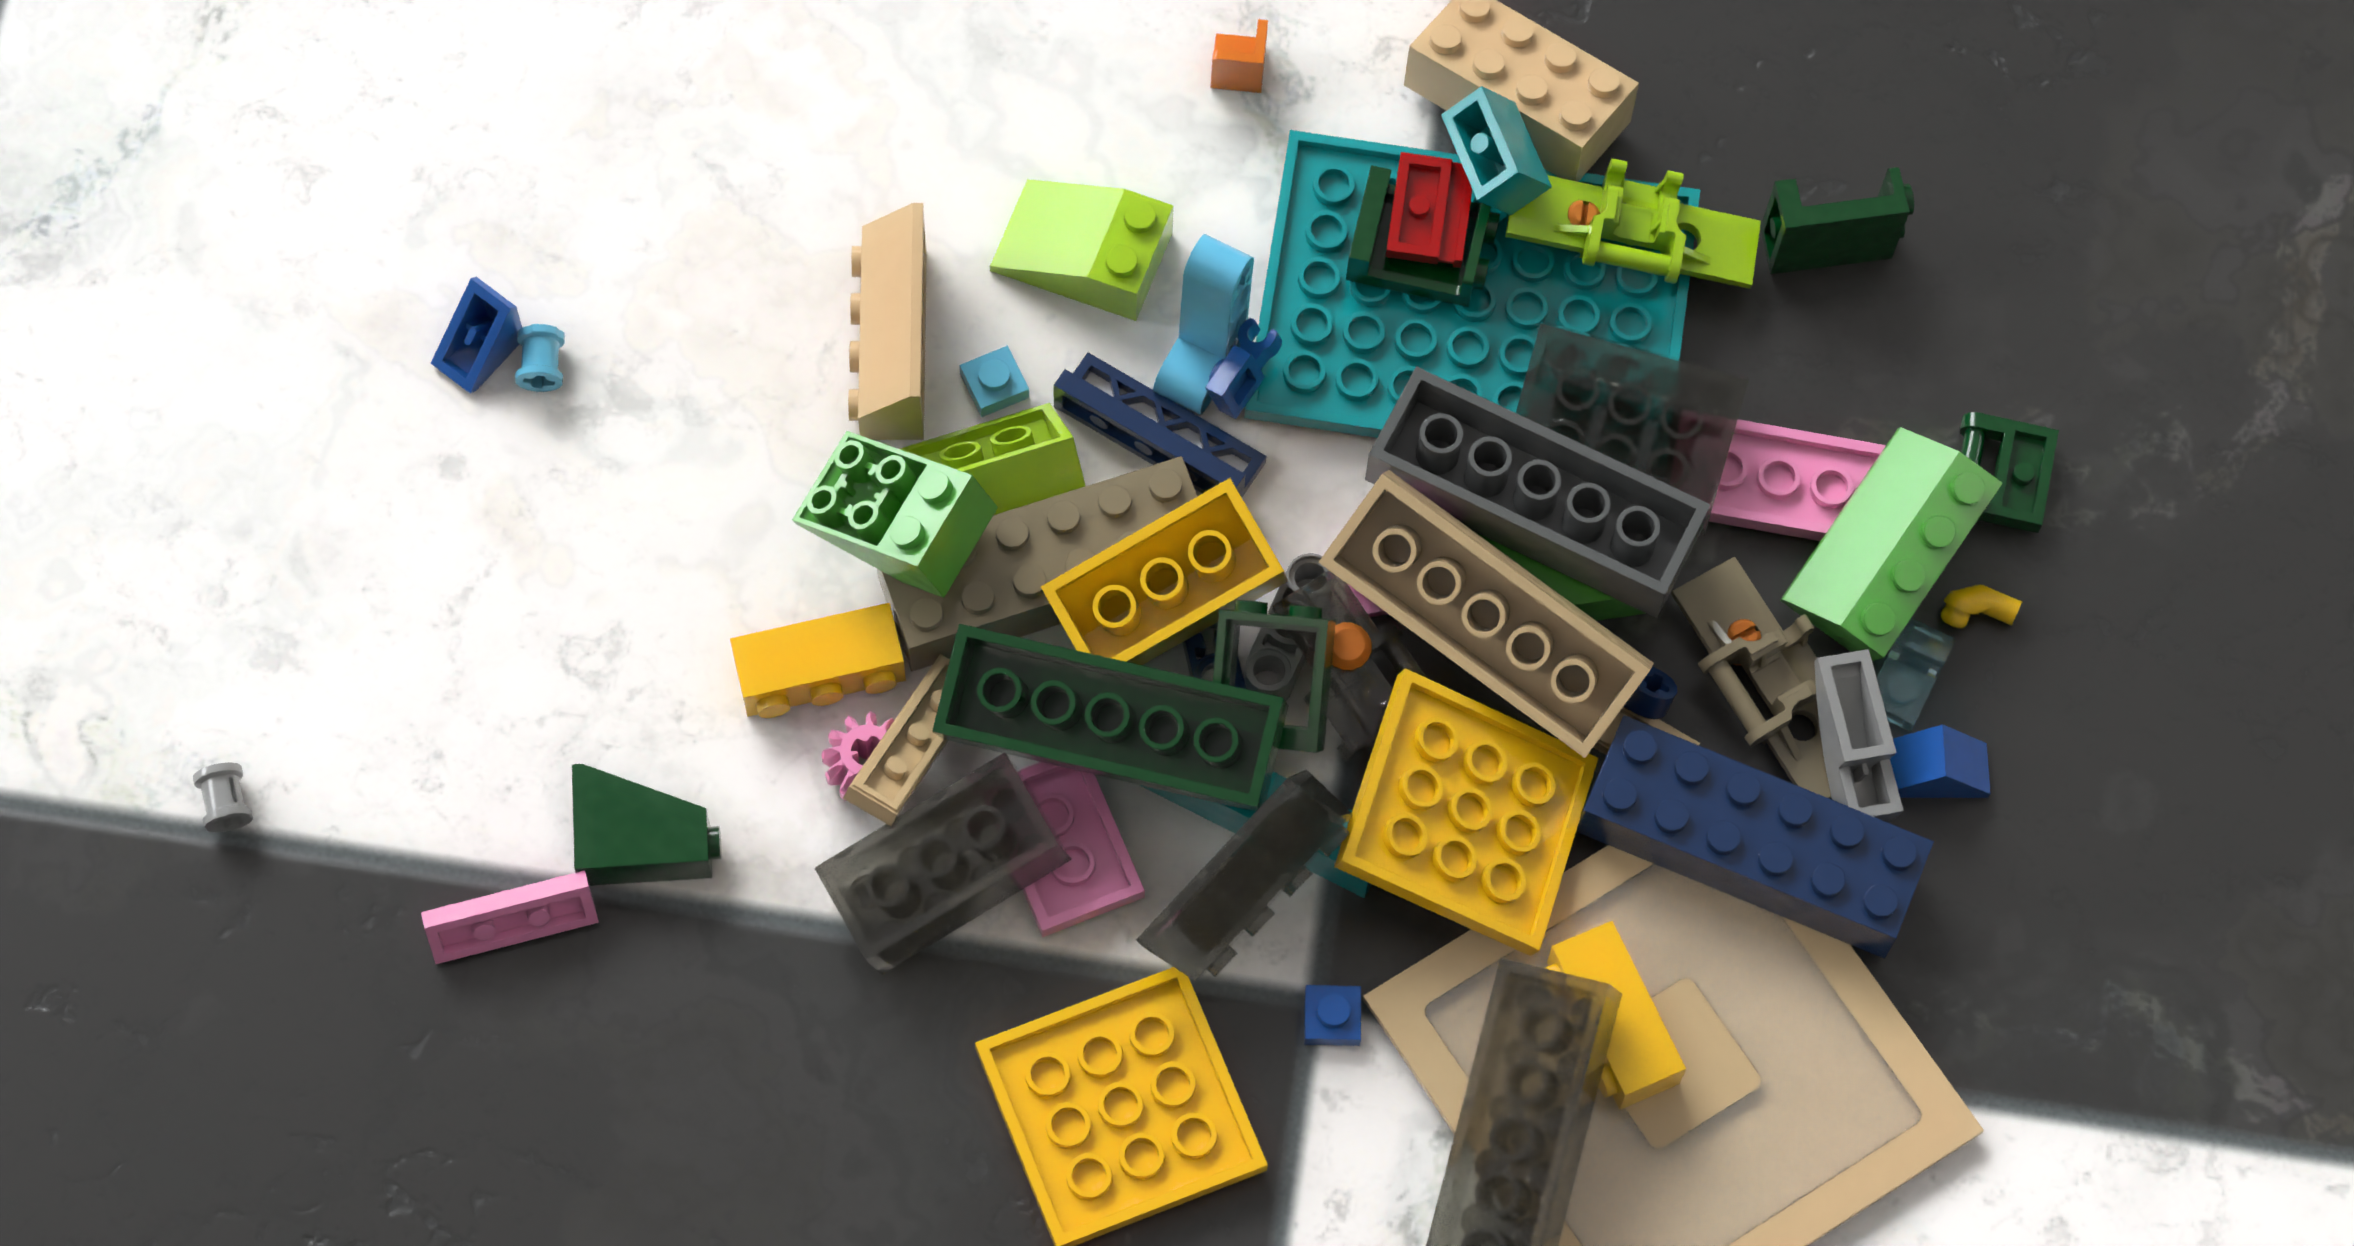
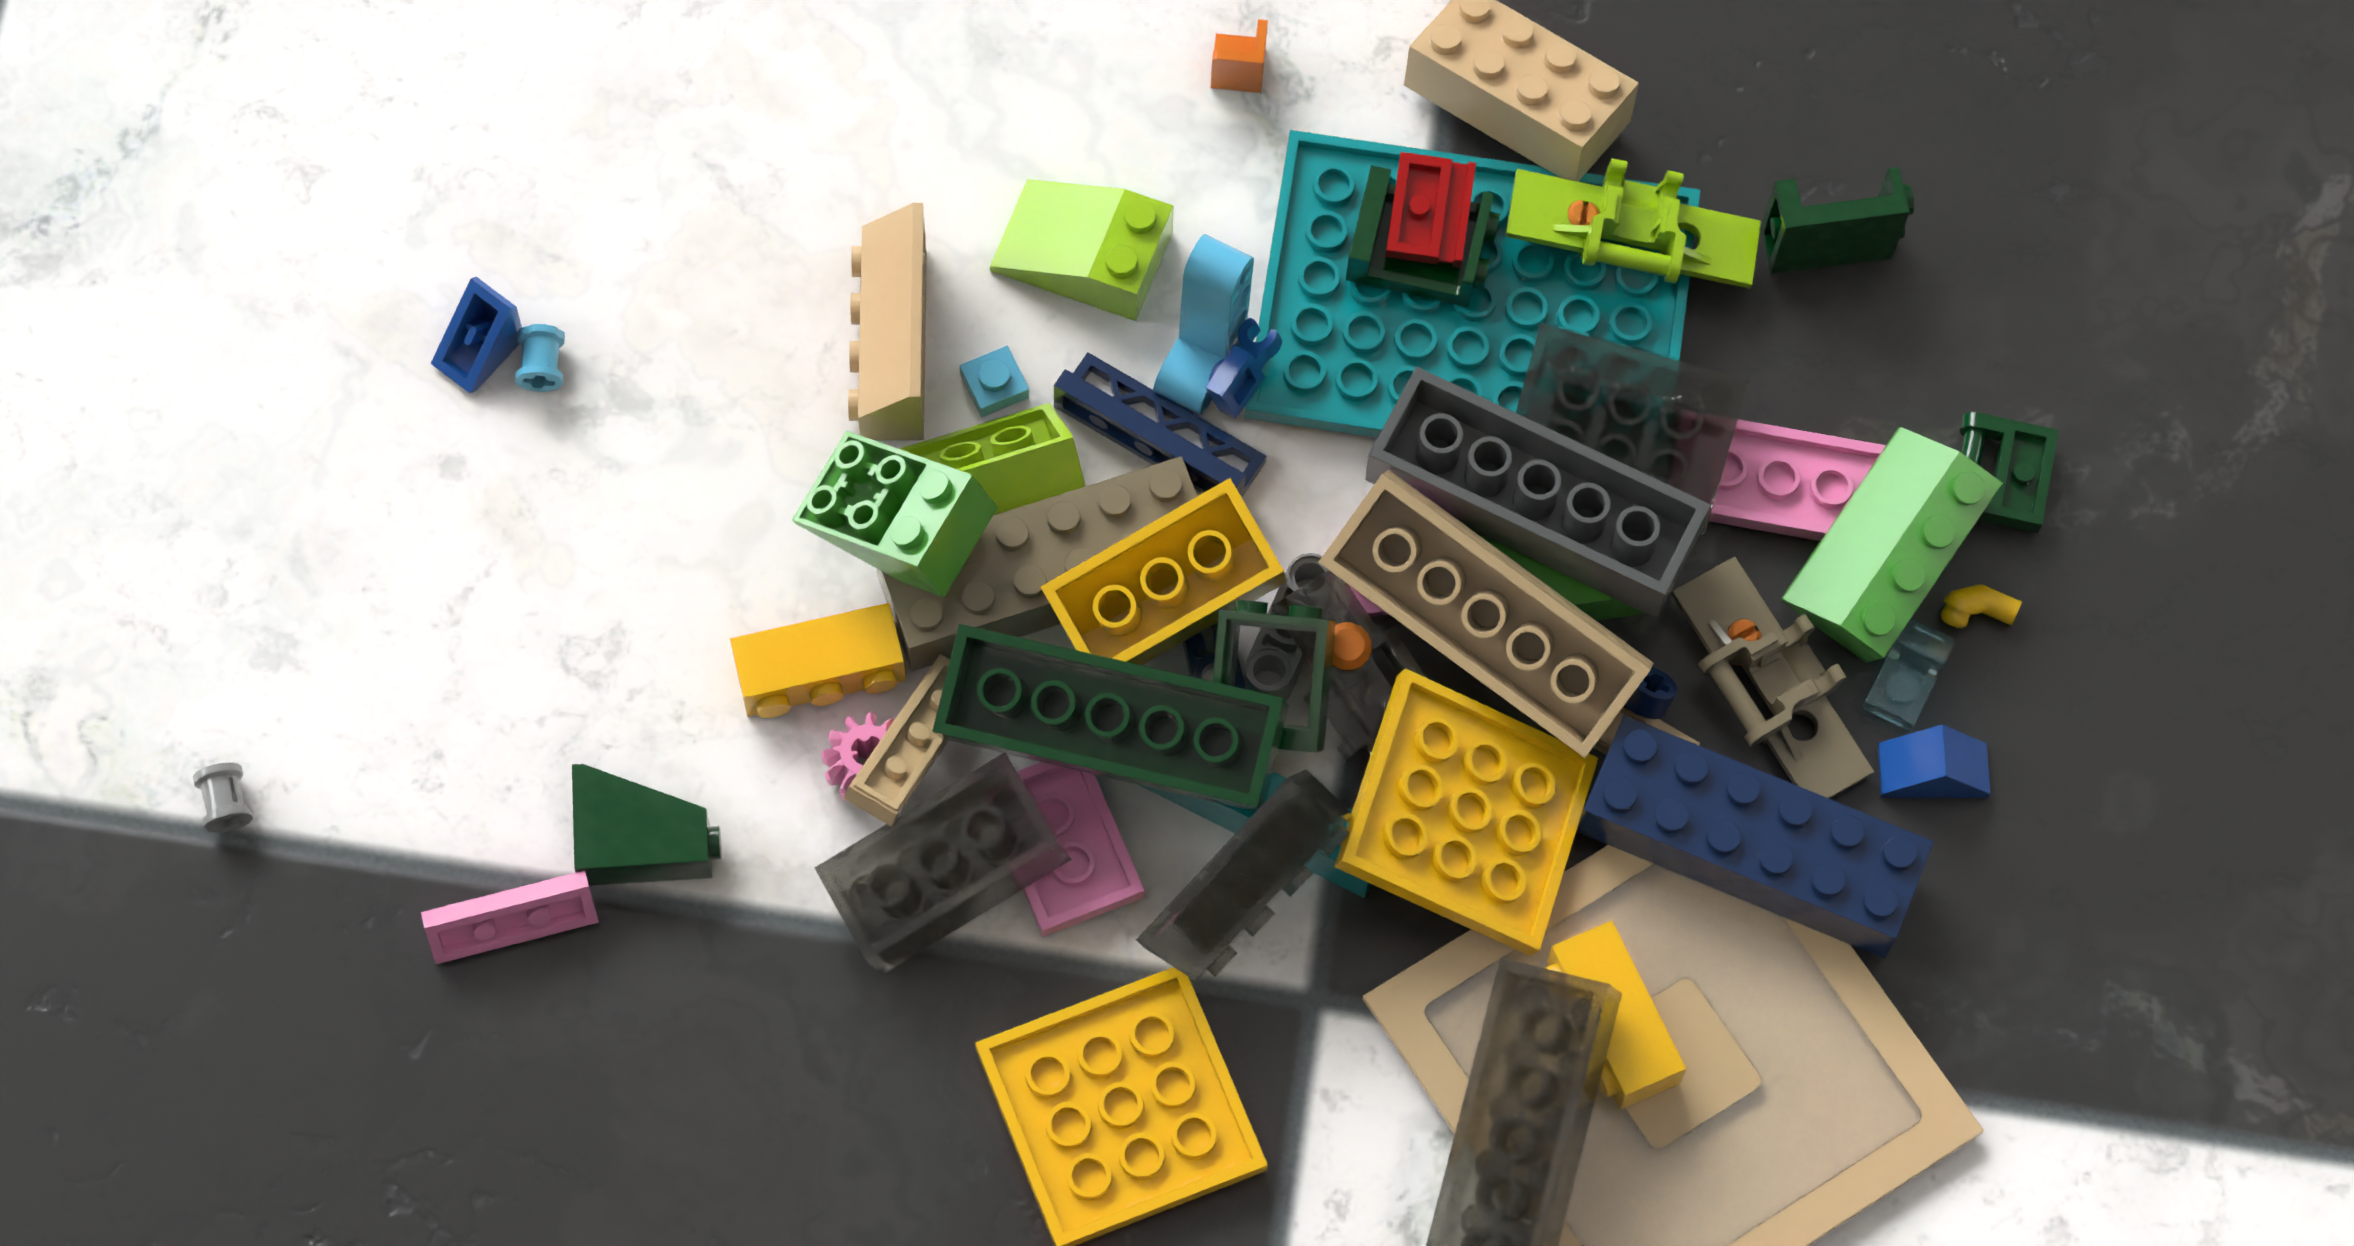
(1332, 1015): blue plate -> none
(1496, 150): teal brick -> none
(1856, 735): light grey slope -> none

